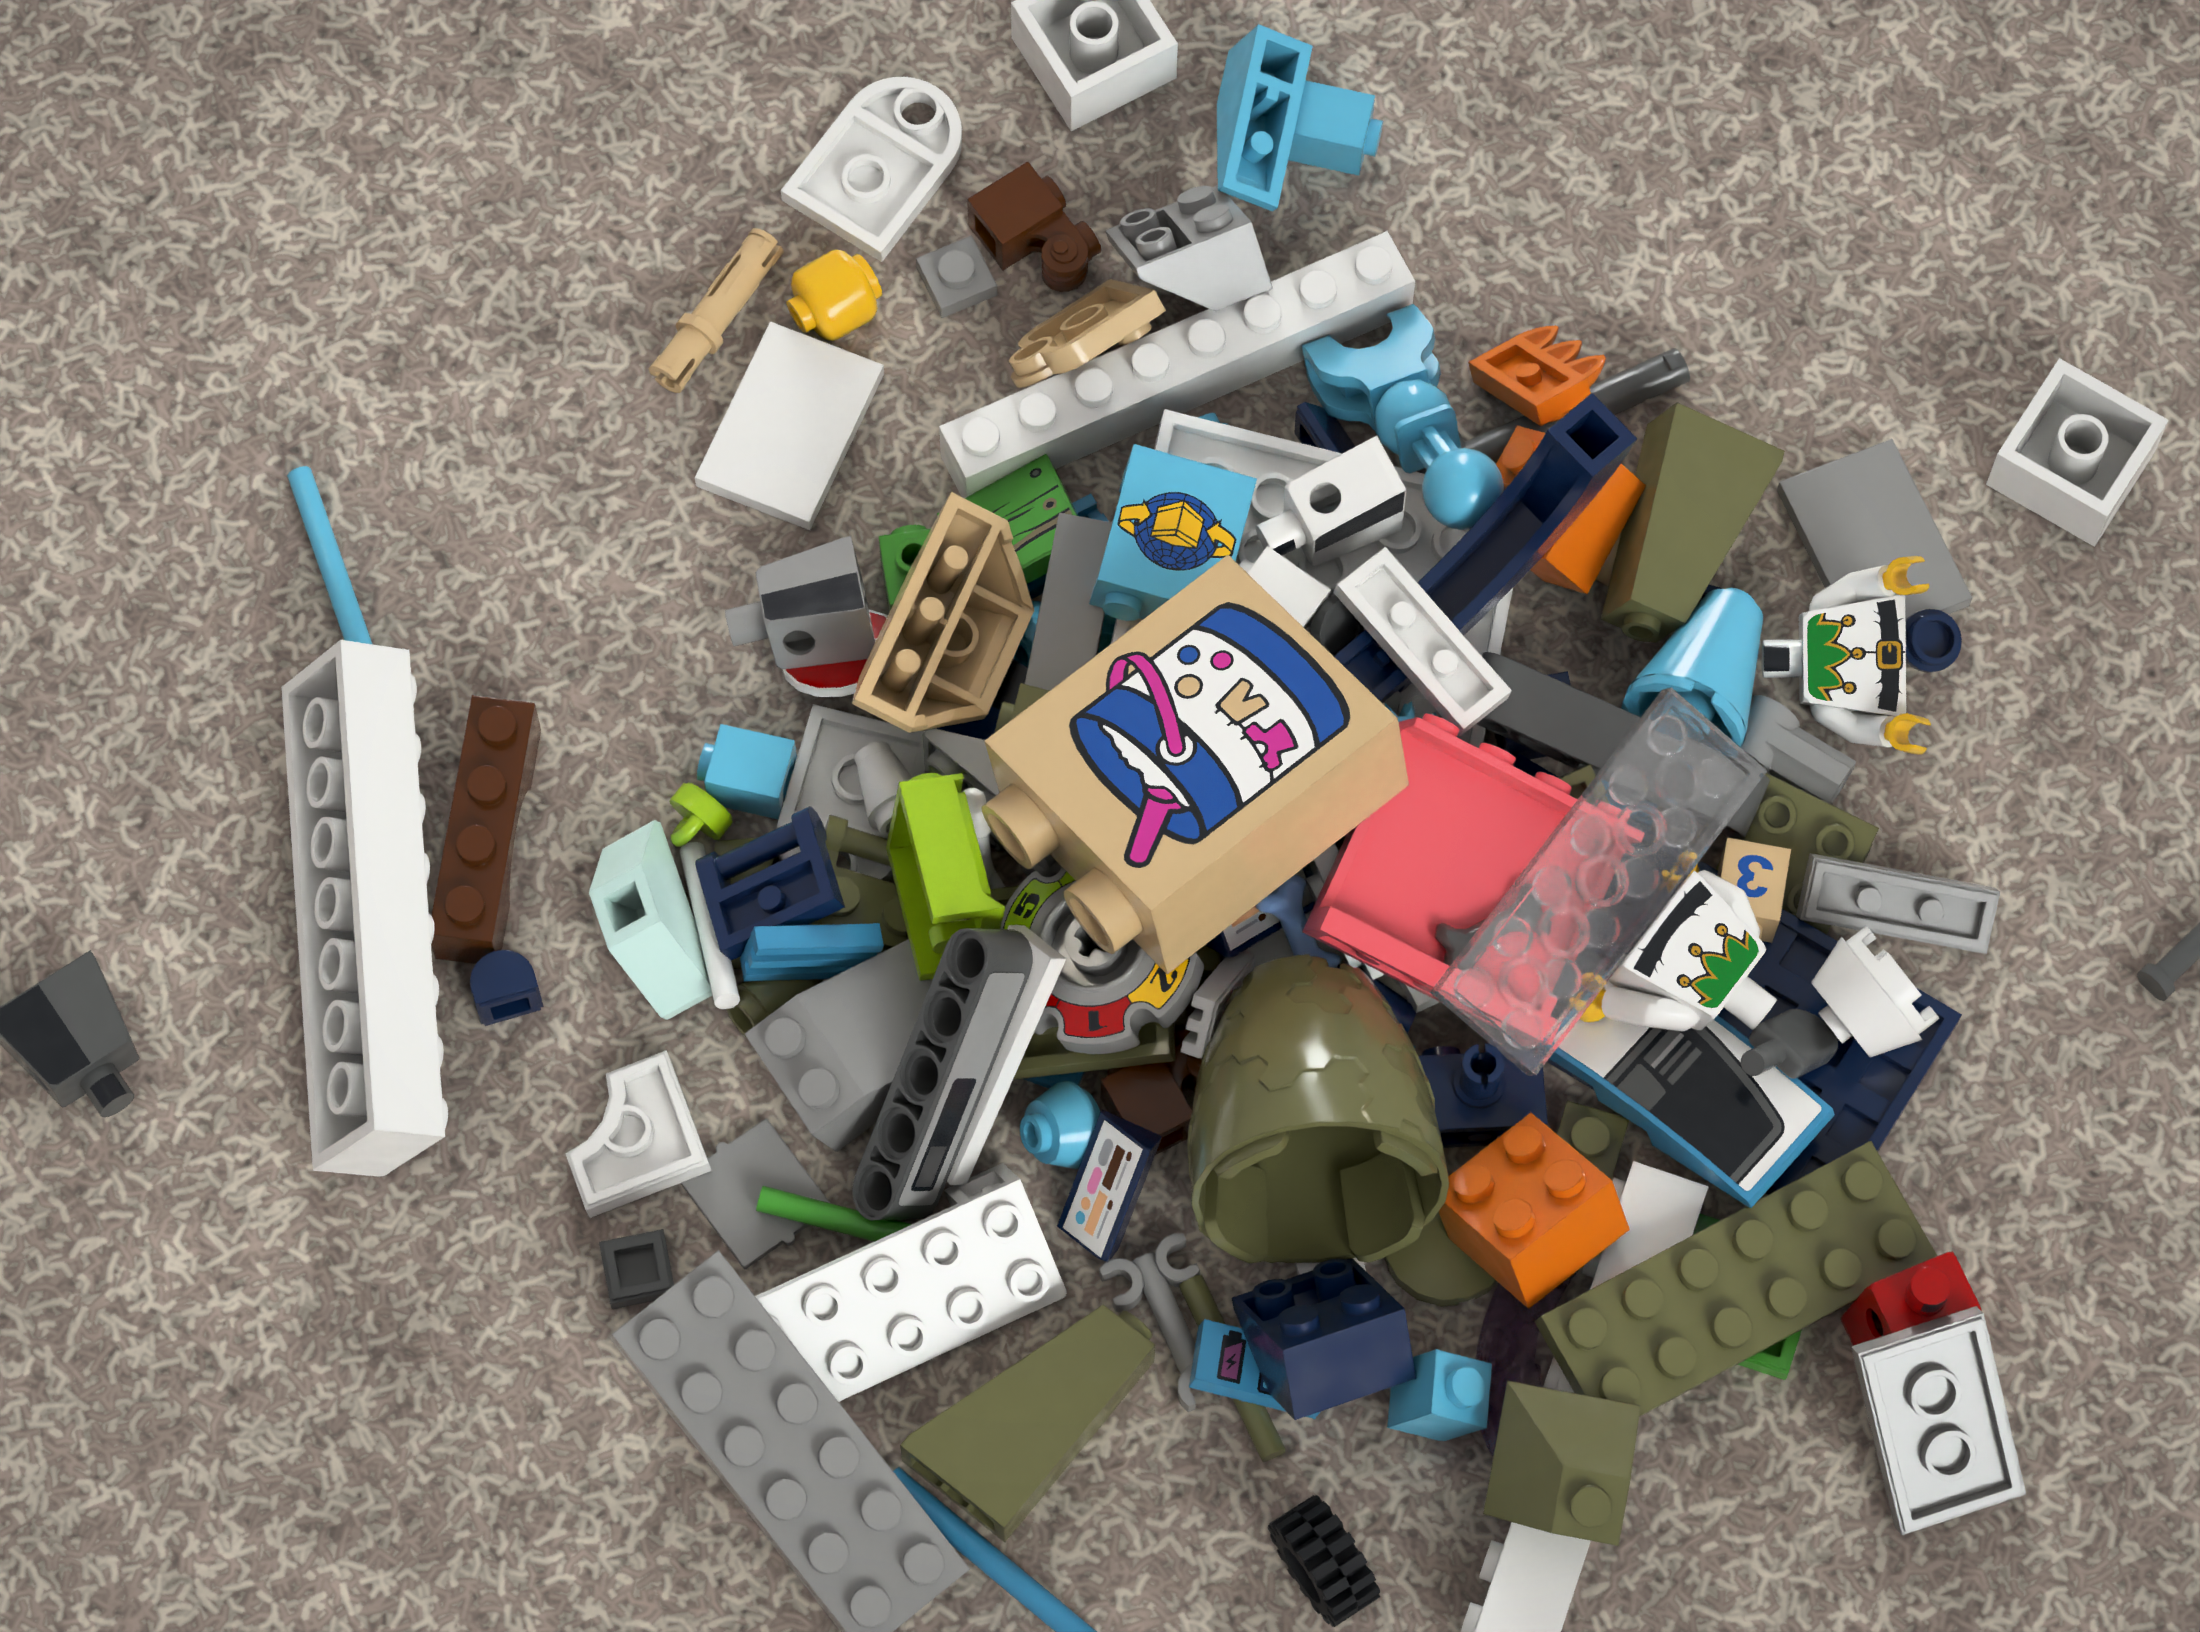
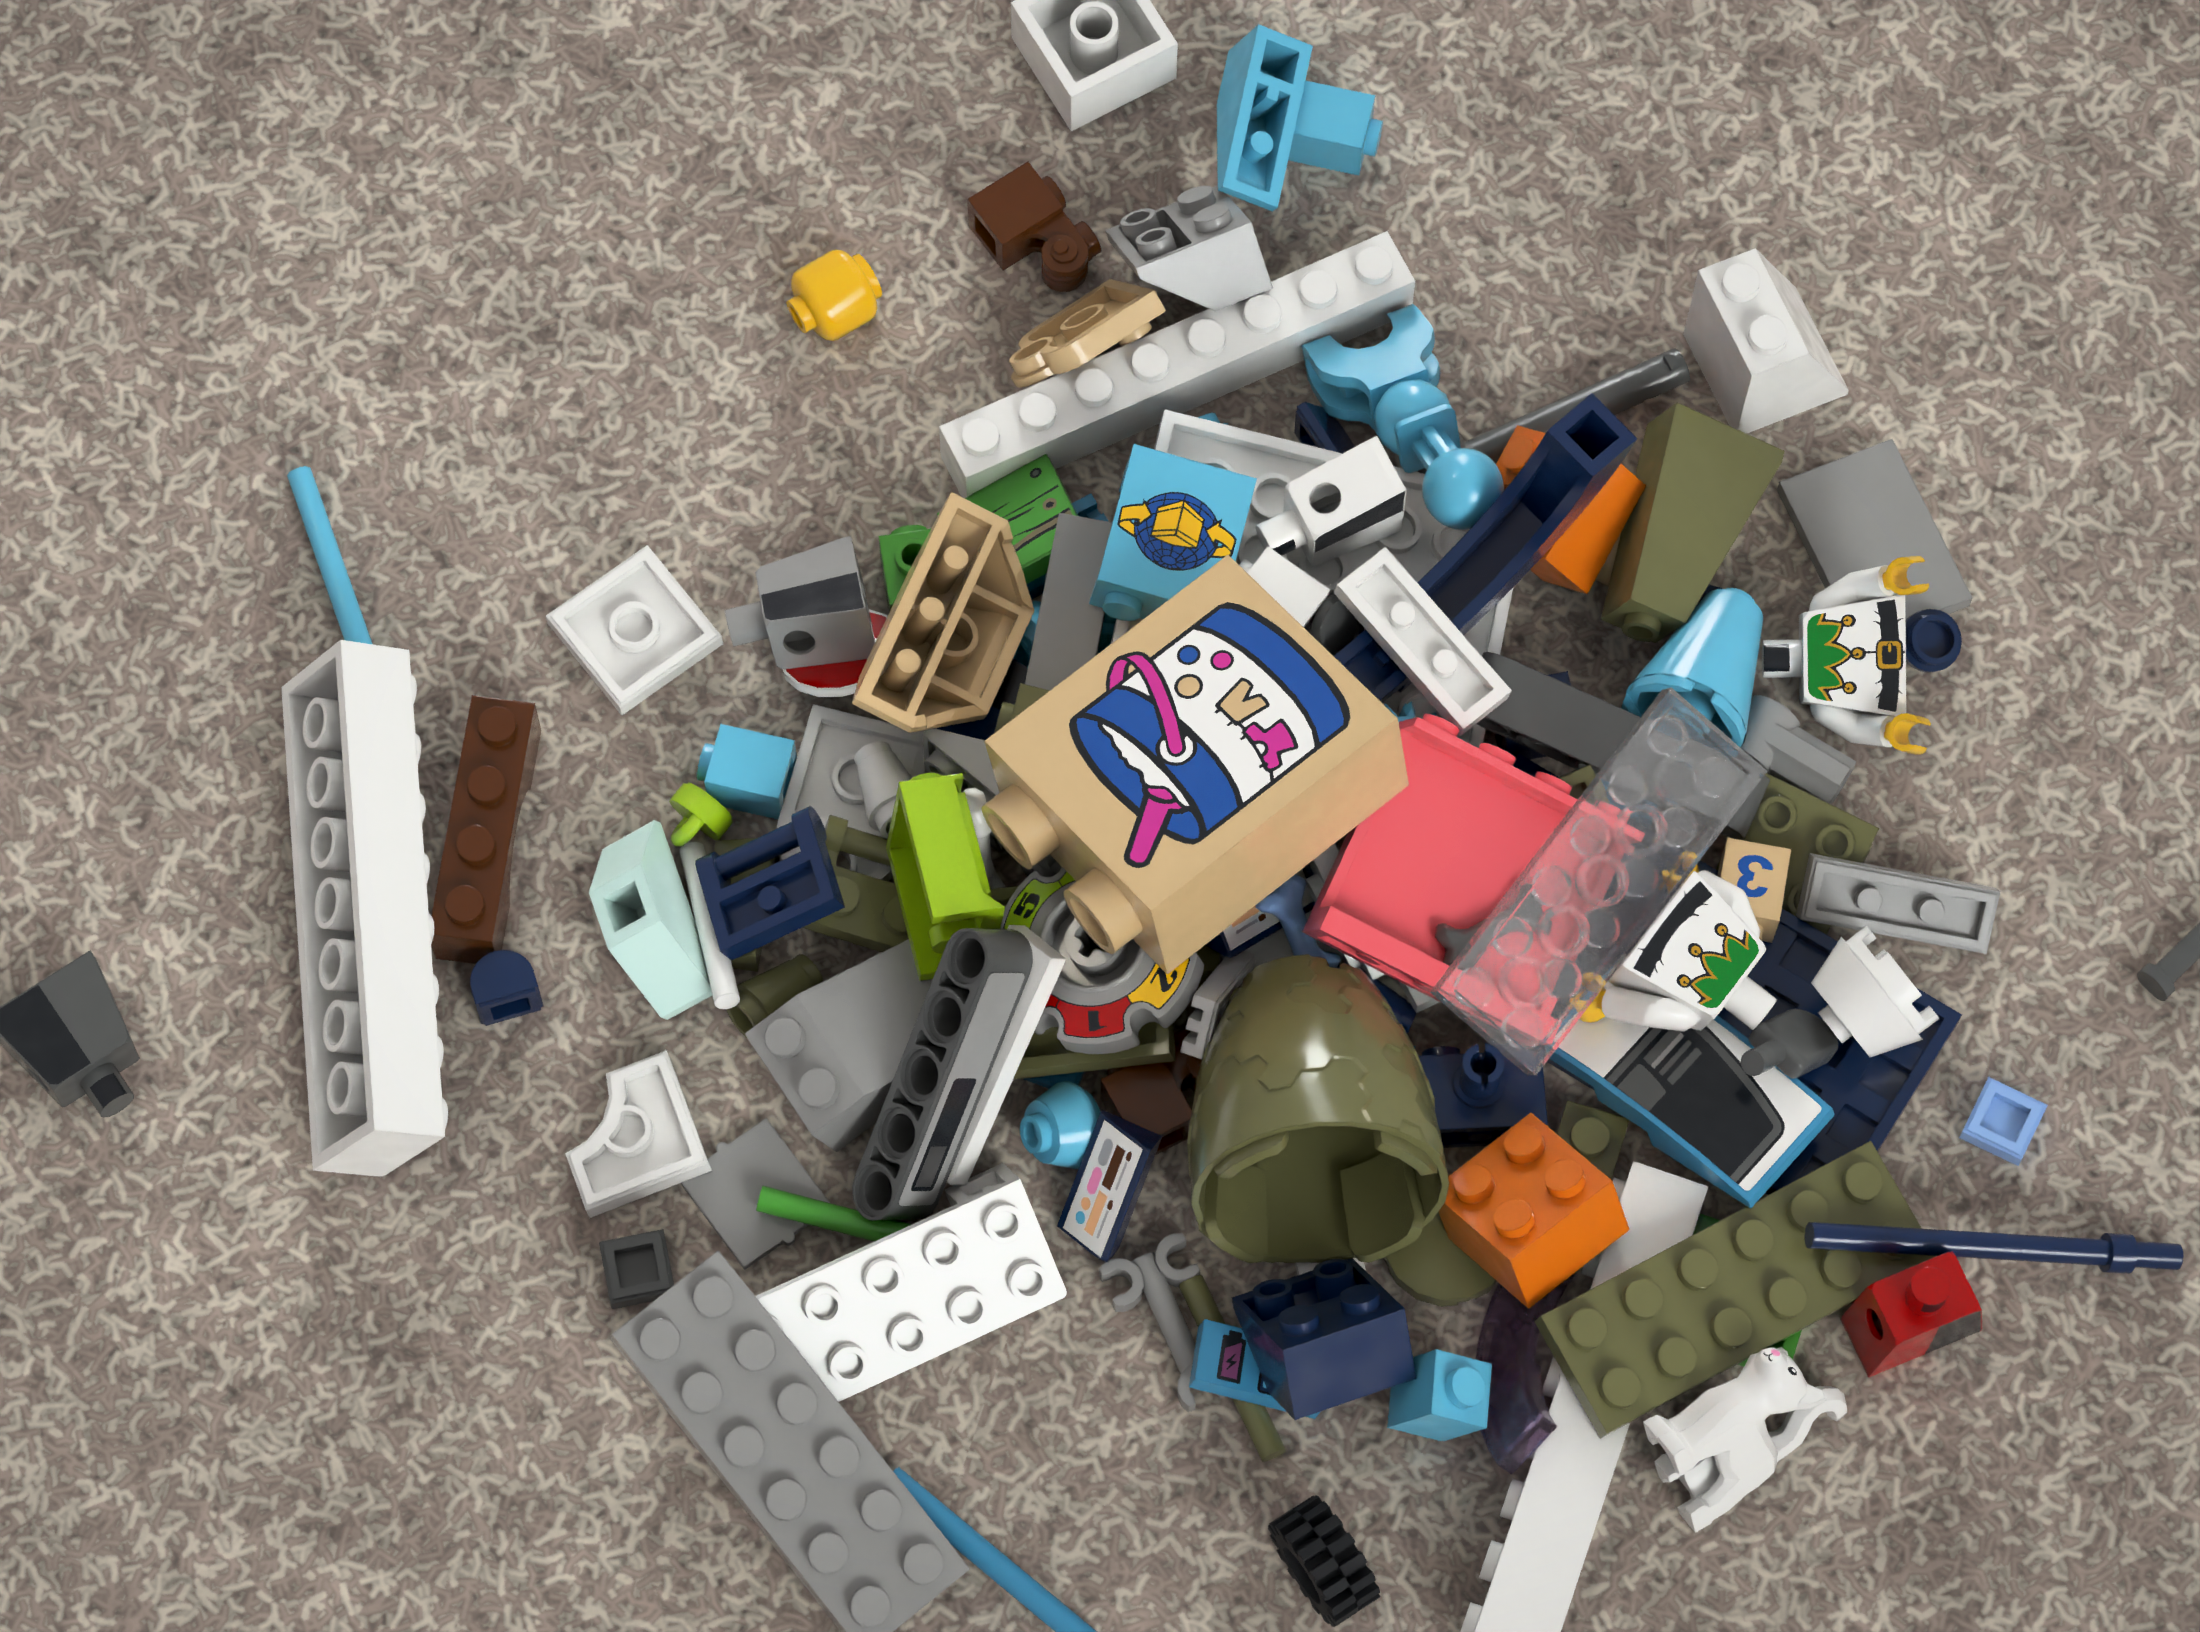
(634, 630): none -> white tile
(702, 329): tan pin -> none
(789, 425): white tile -> none
(808, 950): dark azure tile -> none
(875, 167): white tile -> none
(956, 276): light grey plate -> none
(1026, 1425): olive slope -> none
(1536, 375): orange plate -> none
(1563, 1462): olive slope -> none
(1722, 1438): none -> white animal
(1758, 343): none -> white slope
(1938, 1420): tile -> none
(2003, 1121): none -> light blue tile
(2076, 452): white brick -> none
(2111, 1252): none -> dark blue bar

